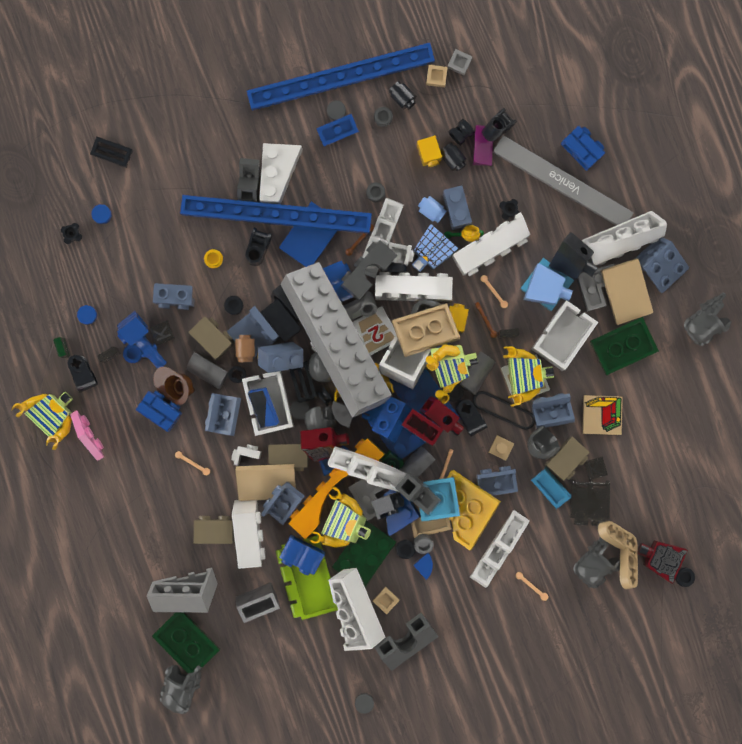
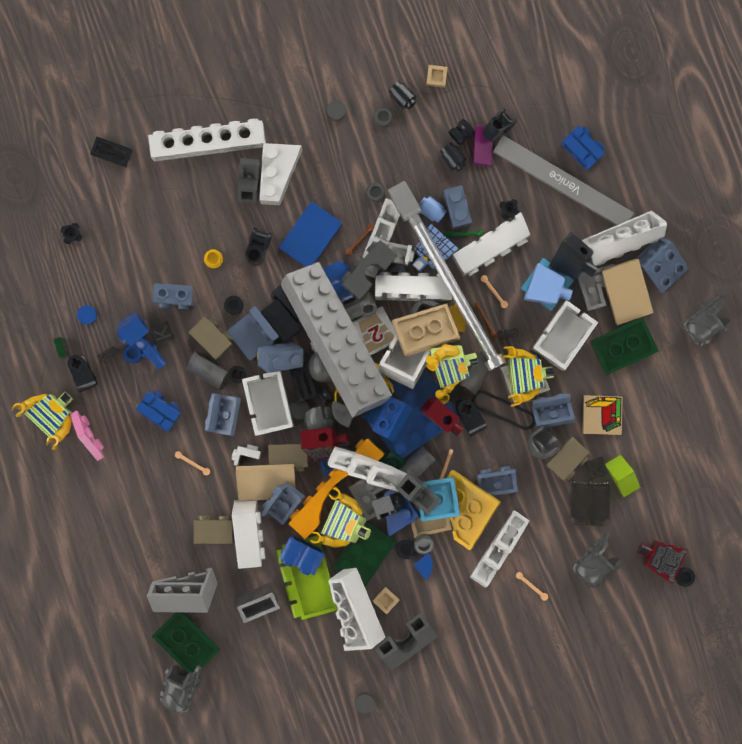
(101, 214): blue tile -> none
(173, 385): reddish brown piece -> none
(198, 147): none -> white brick
(245, 348): medium nougat brick -> none
(263, 407): tile -> none
(276, 214): blue plate -> none
(337, 129): blue plate -> none
(340, 76): blue plate -> none
(409, 210): none -> flat silver piece
(422, 427): dark red torso -> none
(429, 151): yellow brick -> none
(459, 62): light grey plate -> none
(470, 233): yellow plate -> none
(501, 447): tan plate -> none
(551, 488): dark azure tile -> none
(622, 475): none -> lime slope
(628, 551): tan beam -> none

